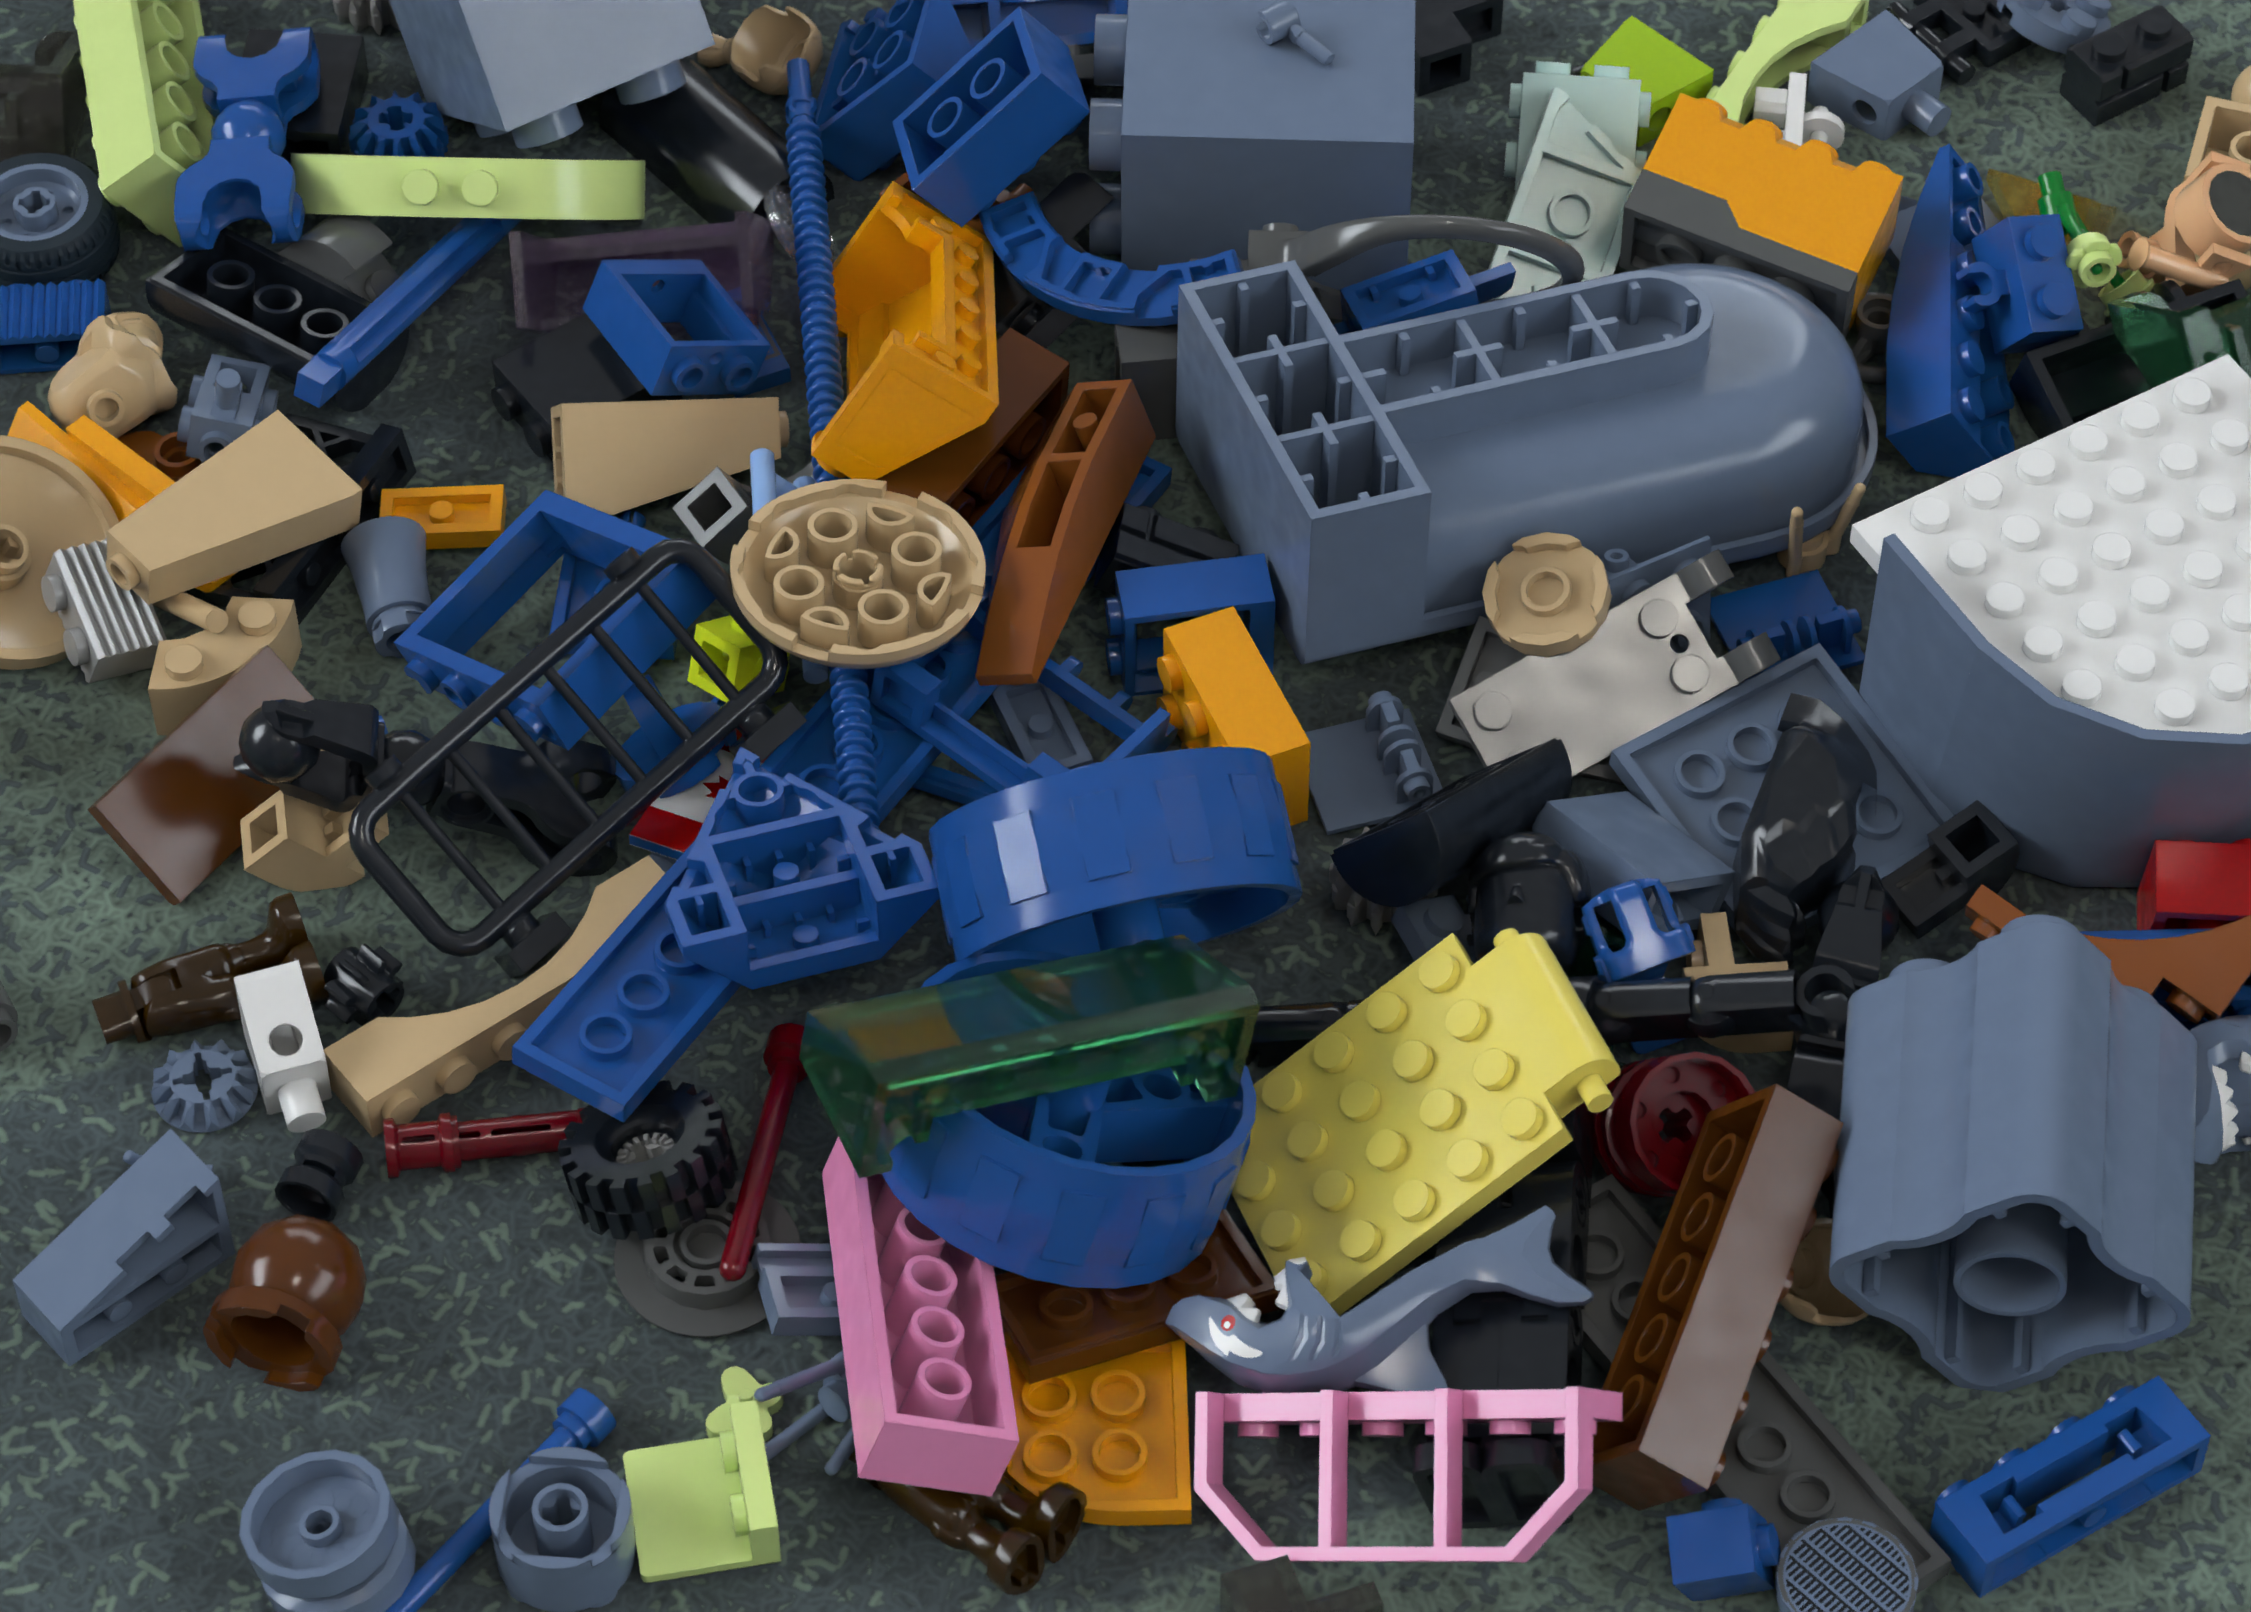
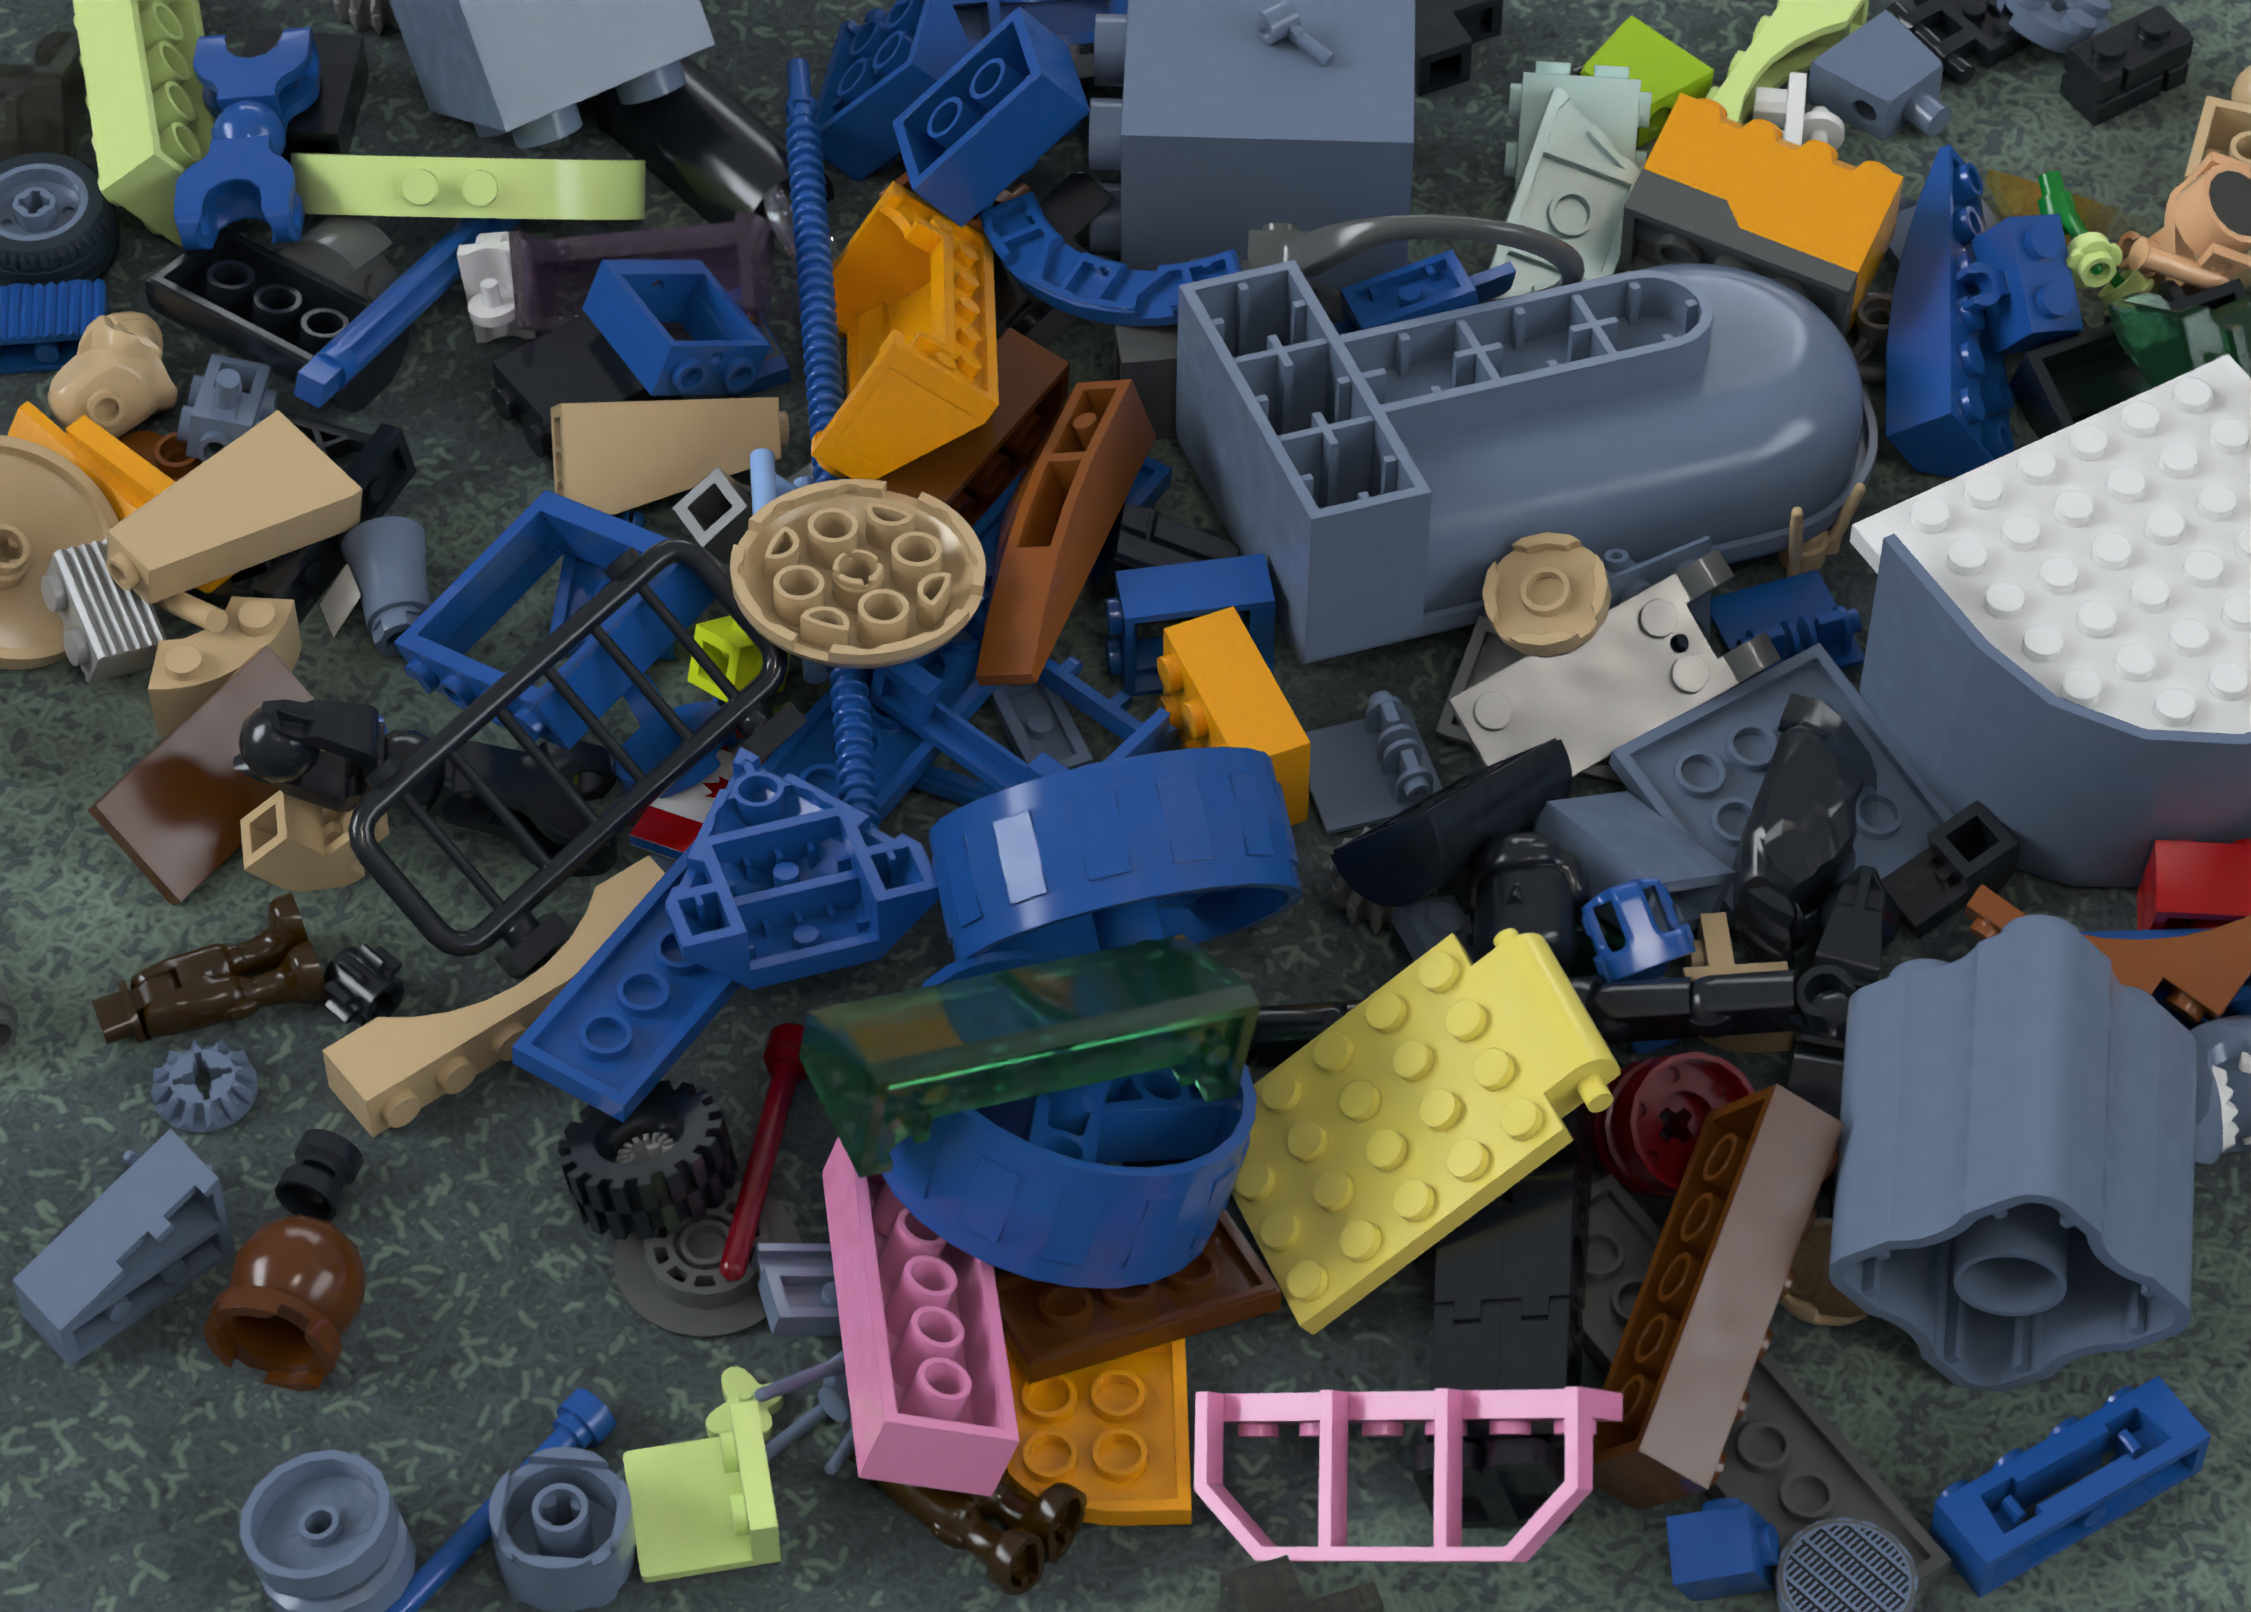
(284, 1044): white torso -> none
(340, 600): none -> white sticker
(399, 128): blue gear -> none
(449, 1142): dark red pin -> none
(451, 514): light orange plate -> none
(489, 287): none -> white hips
(765, 47): tan hair -> none
(1384, 1338): sand blue piece -> none

